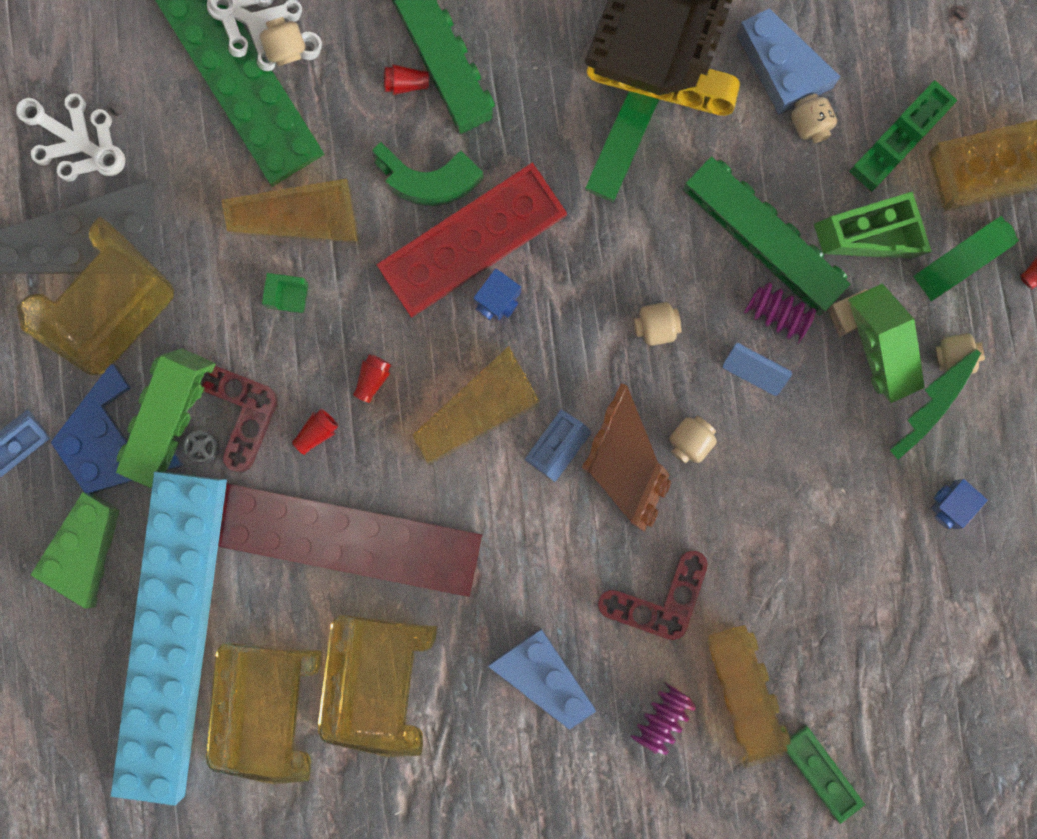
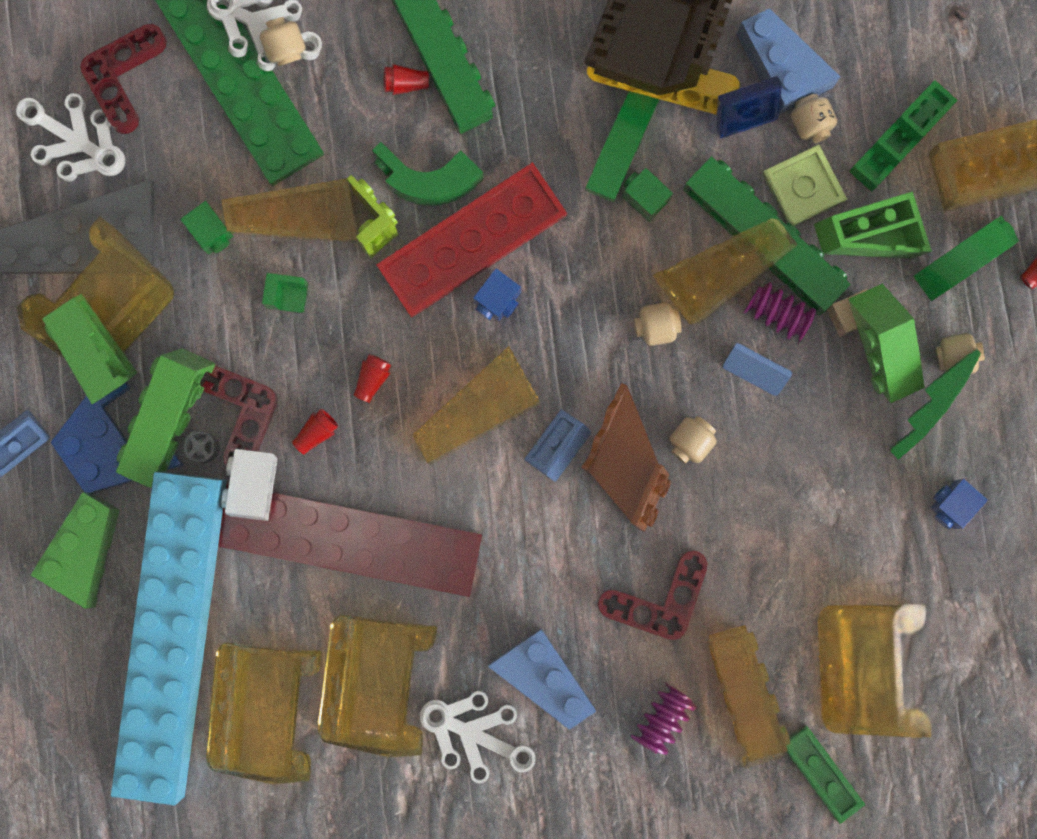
(88, 348): none -> bright green wedge
(112, 68): none -> dark red beam
(207, 228): none -> green brick
(250, 484): none -> white brick
(373, 233): none -> lime bracket
(472, 733): none -> white plant
(646, 194): none -> green brick
(717, 274): none -> clear yellow wedge
(748, 107): none -> clear blue tile
(804, 186): none -> yellowish green tile
(864, 669): none -> clear yellow windscreen

